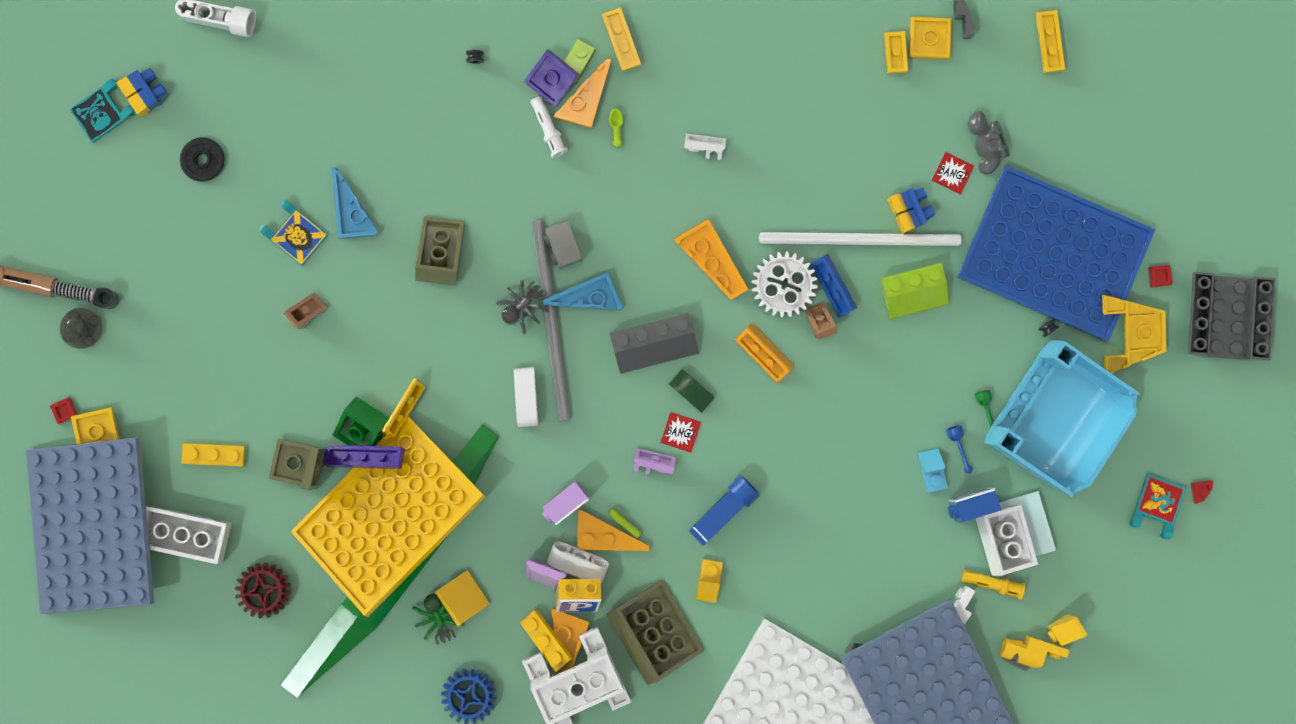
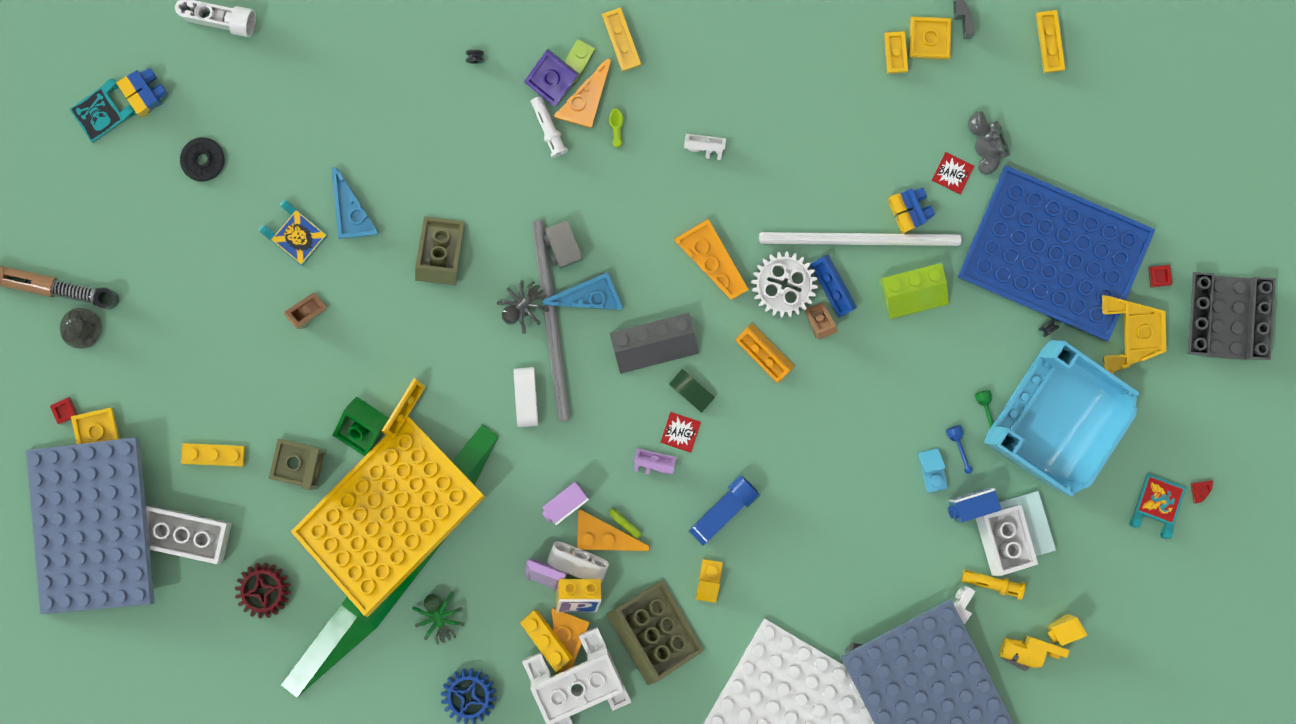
(364, 456): dark purple plate -> none
(462, 598): yellow tile -> none

